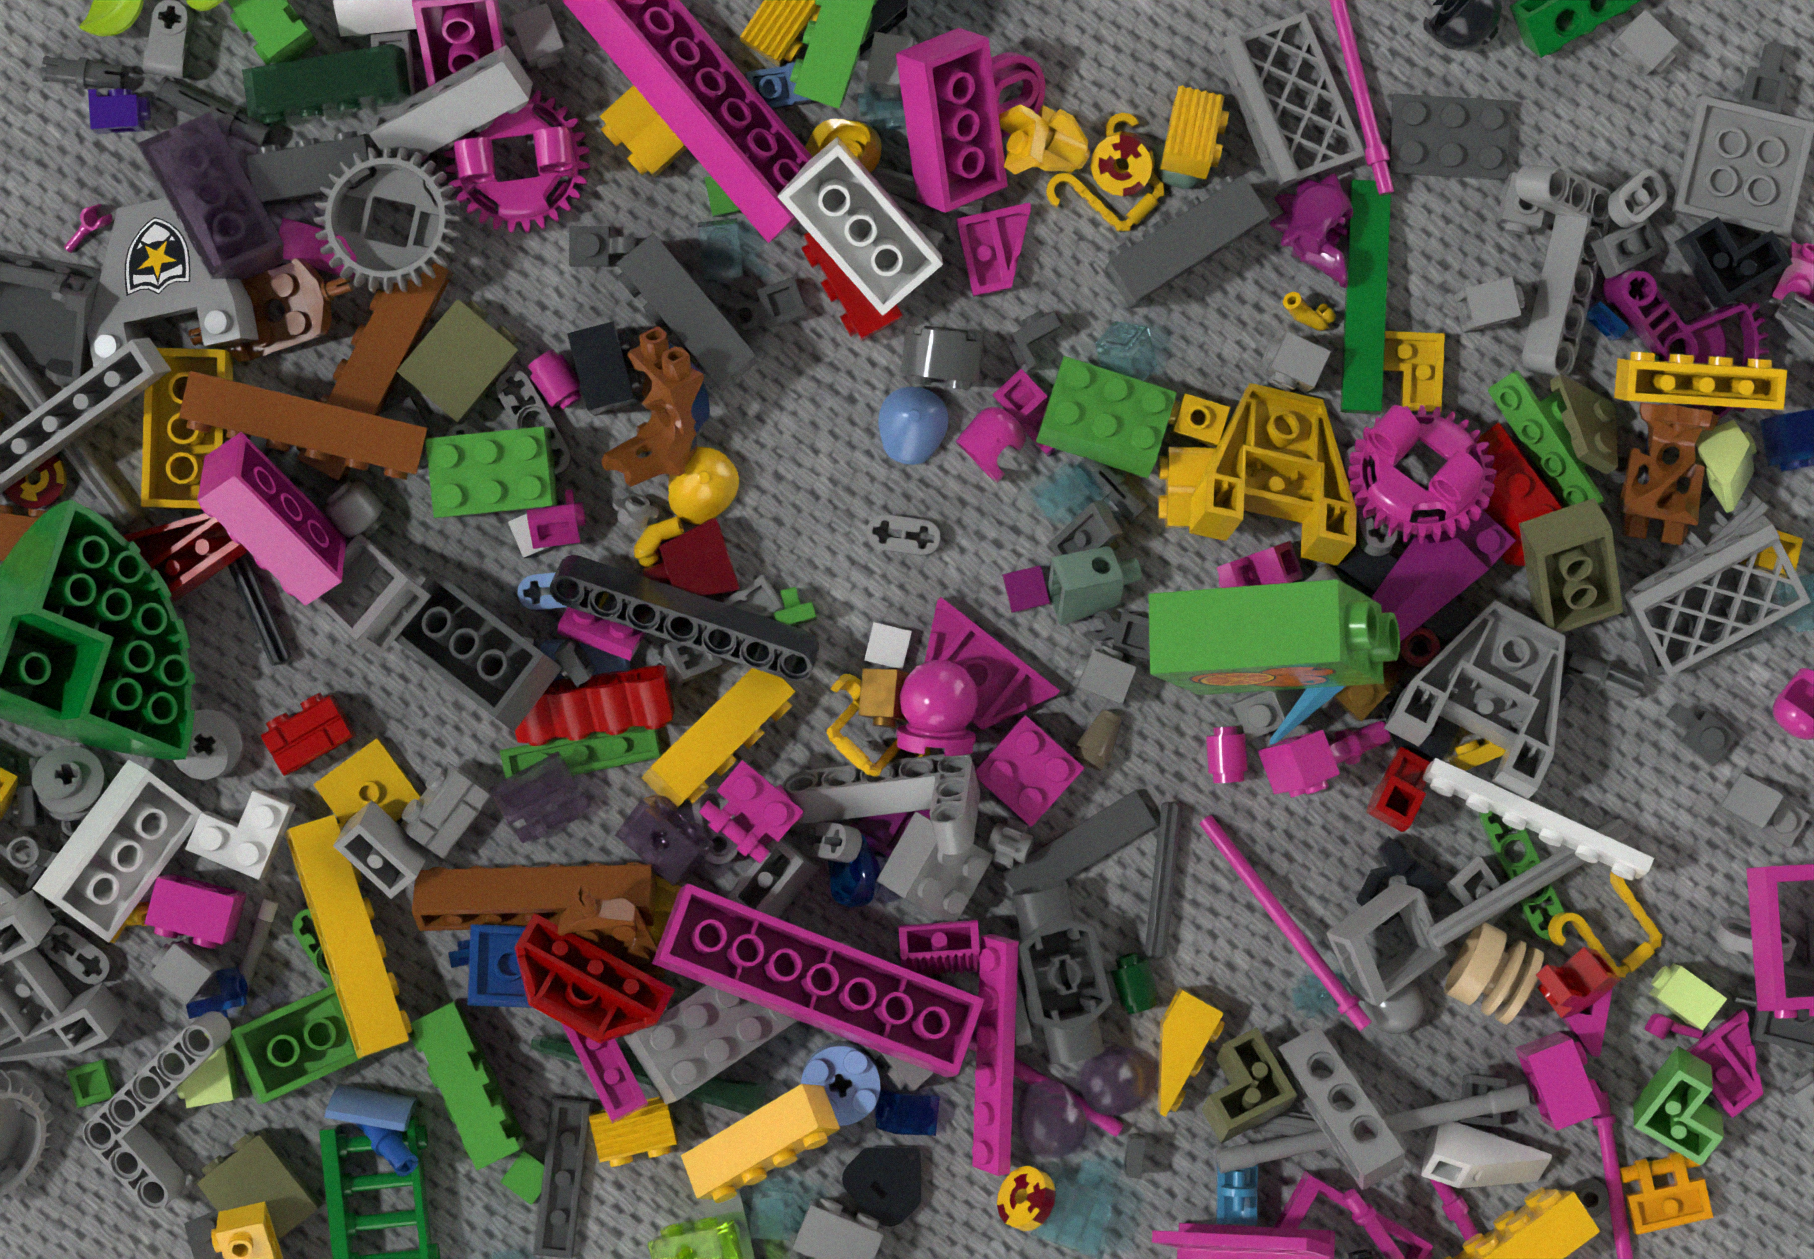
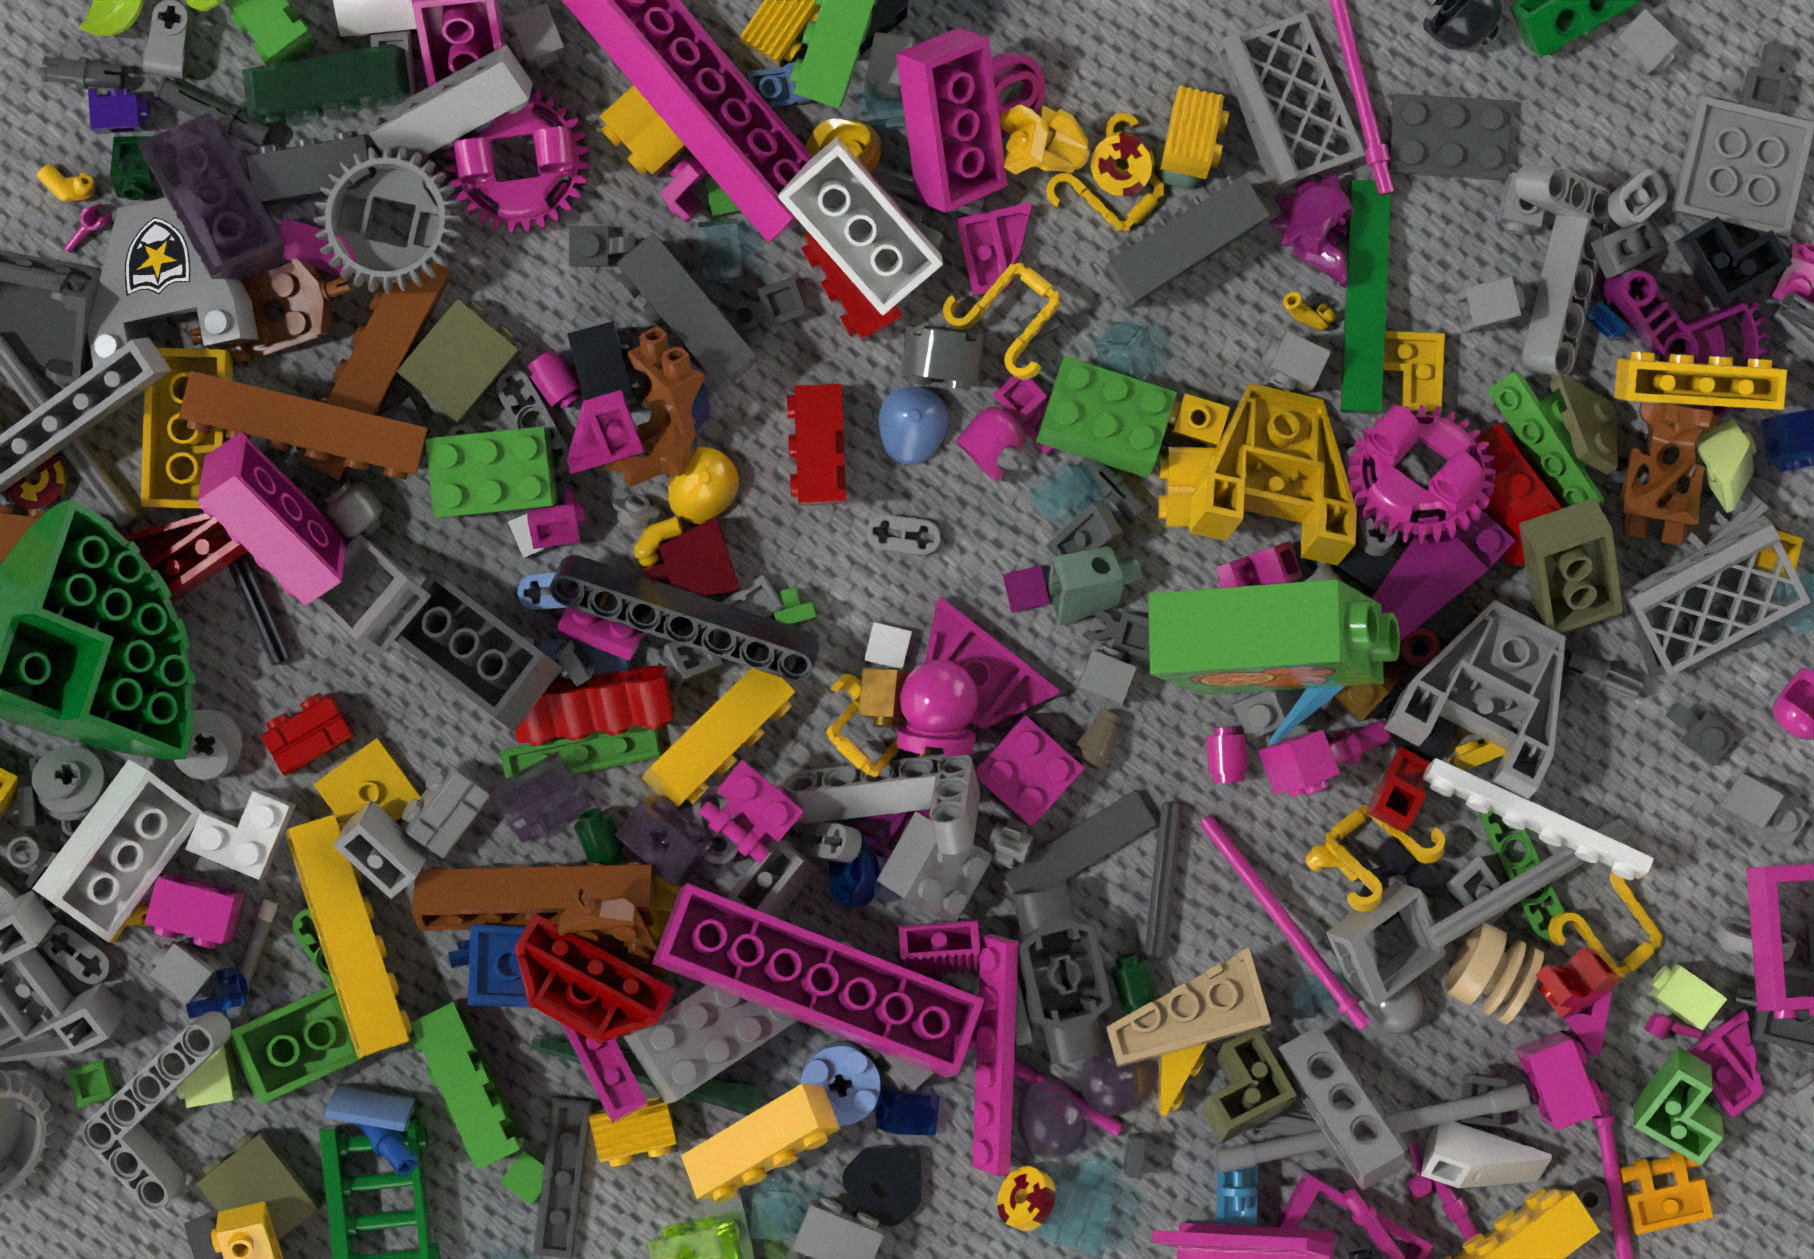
(69, 188): none -> yellow arm
(130, 171): none -> dark green bracket
(597, 837): none -> dark green brick
(603, 433): none -> dark pink wing
(678, 192): none -> dark pink bracket
(817, 444): none -> red wedge
(1036, 283): none -> yellow piece
(1206, 1009): none -> tan wing
(1322, 857): none -> yellow arm
(1353, 821): none -> yellow piece
(1418, 1185): none -> dark pink hand

